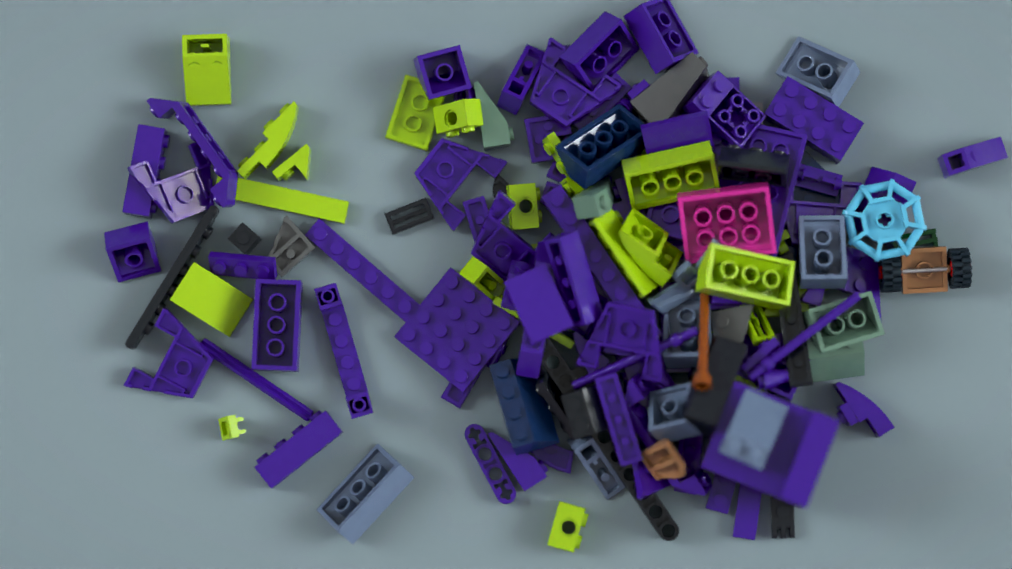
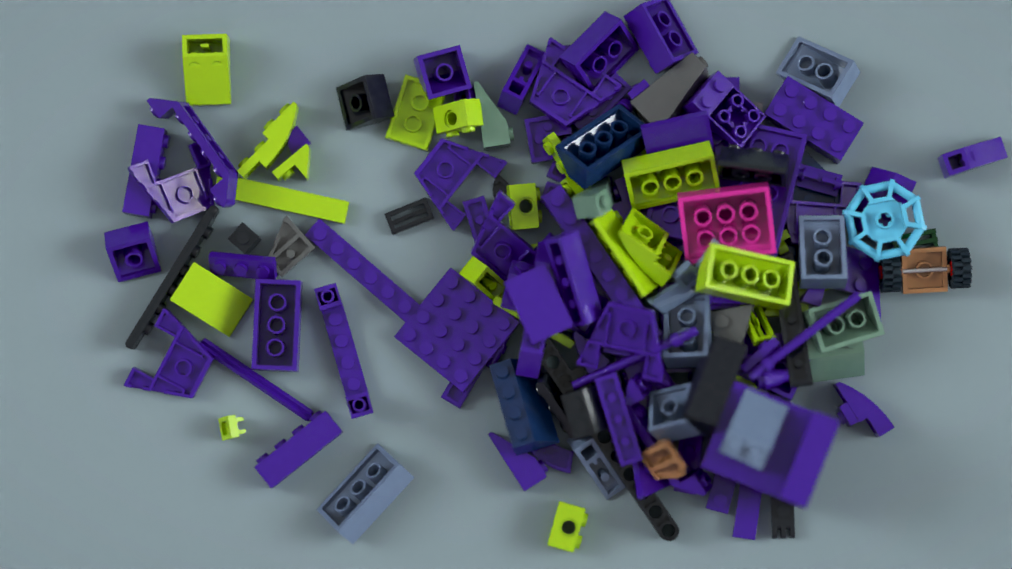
(297, 140): none -> dark purple tile
(365, 101): none -> black slope
(487, 465): dark purple beam -> none
(702, 380): dark orange piece -> none

